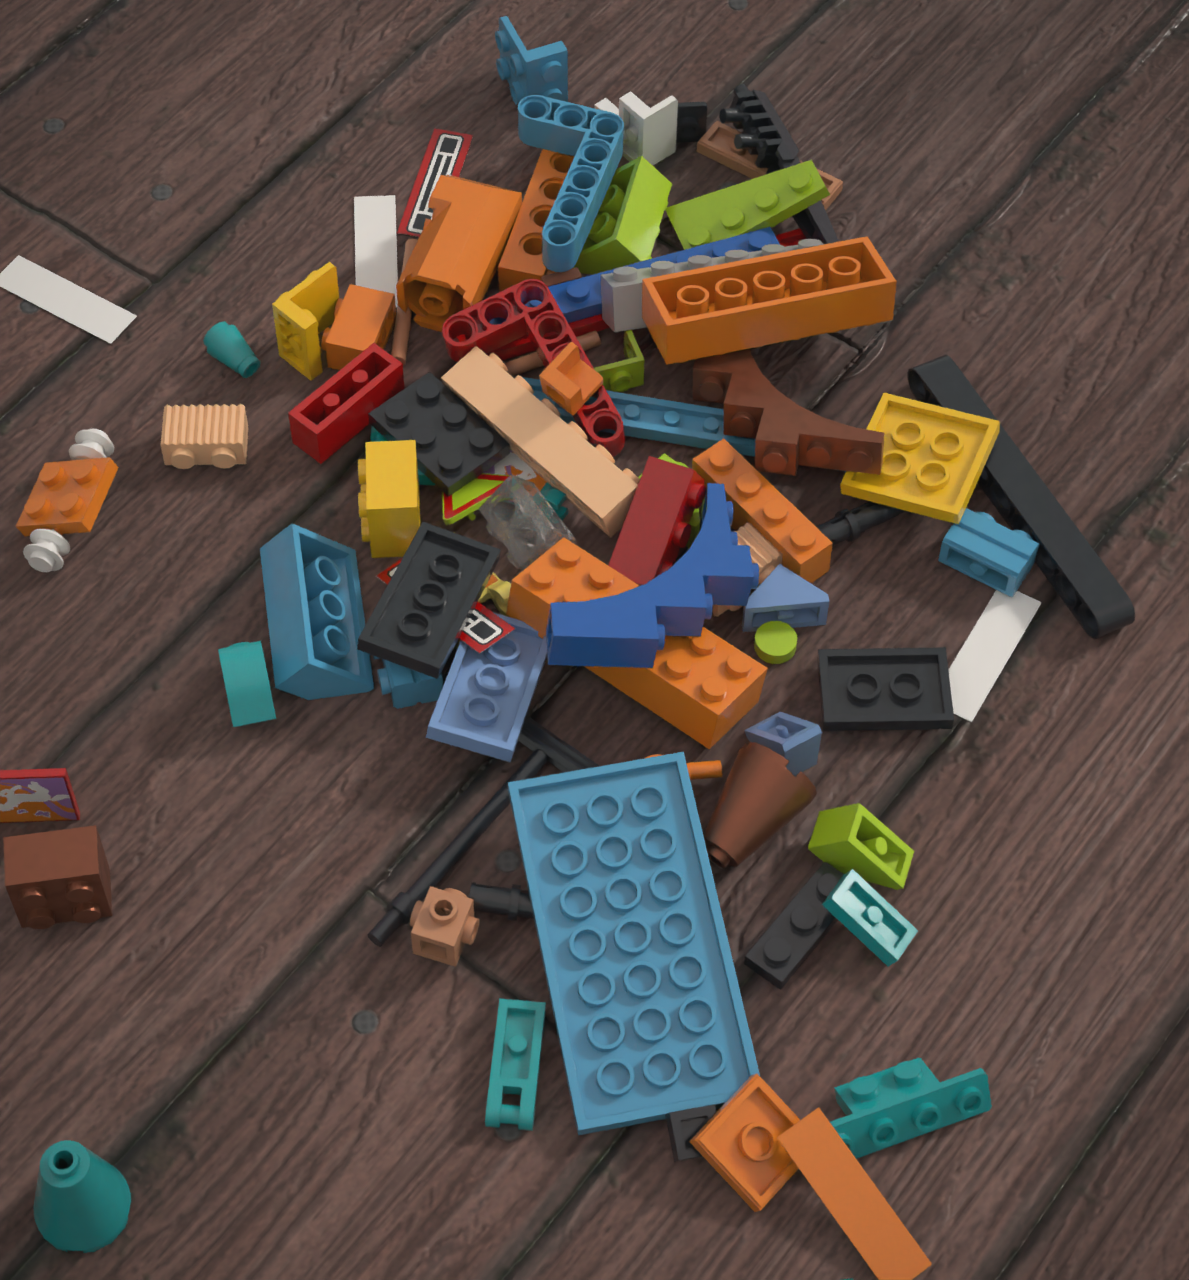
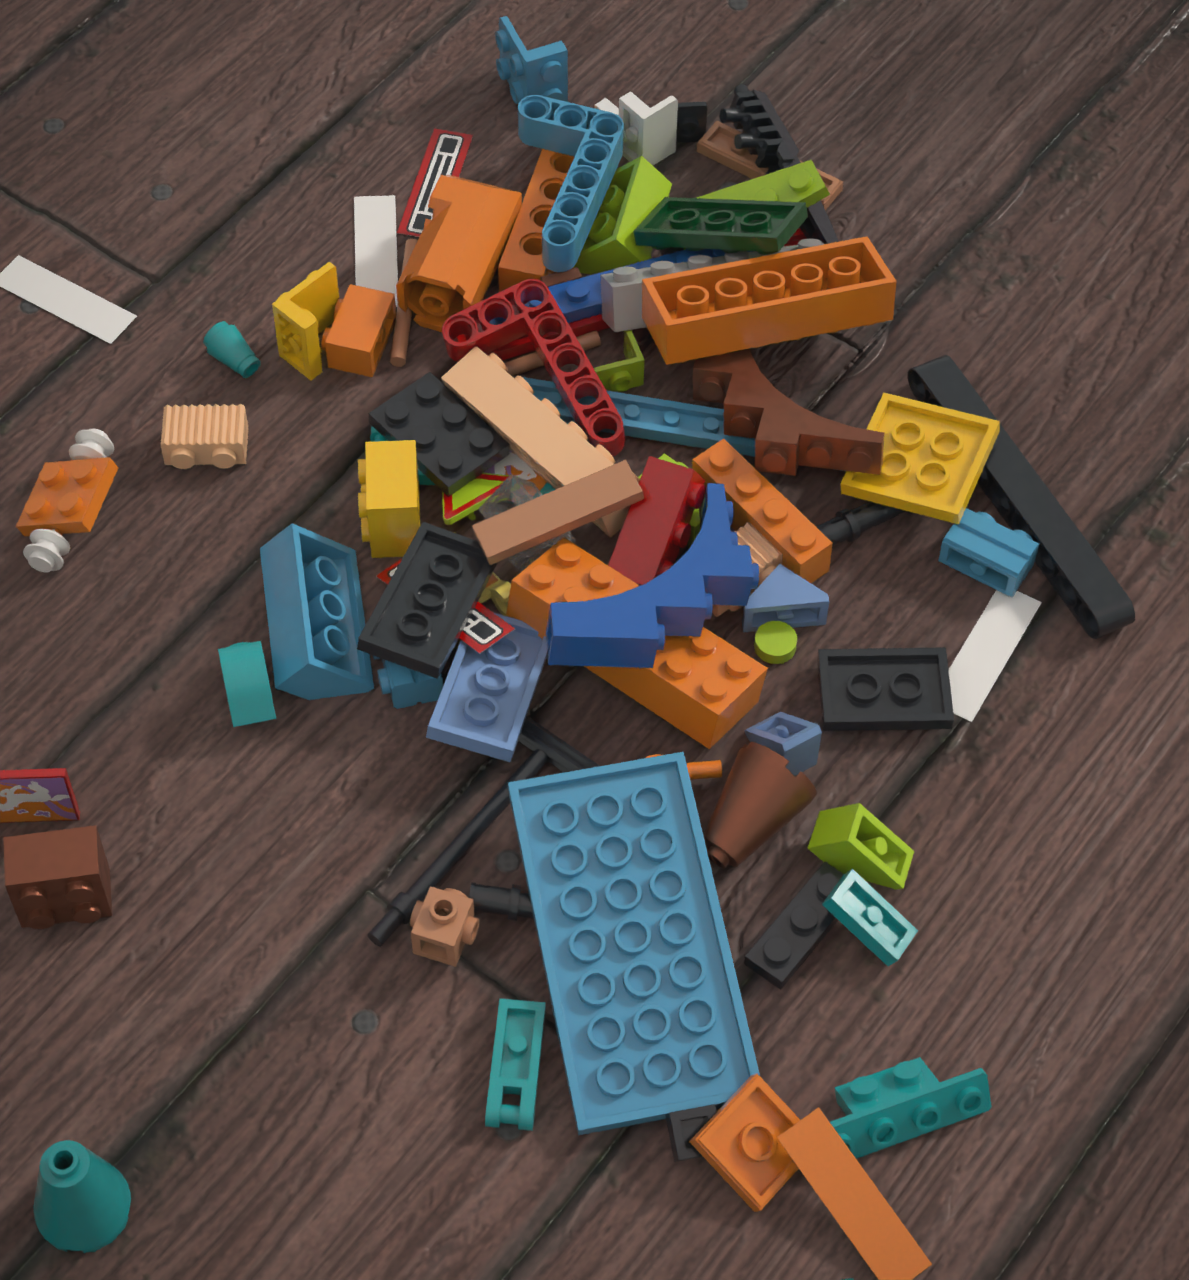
(342, 403): red brick -> none
(558, 512): none -> nougat tile
(570, 380): orange panel -> none
(721, 224): none -> dark green plate

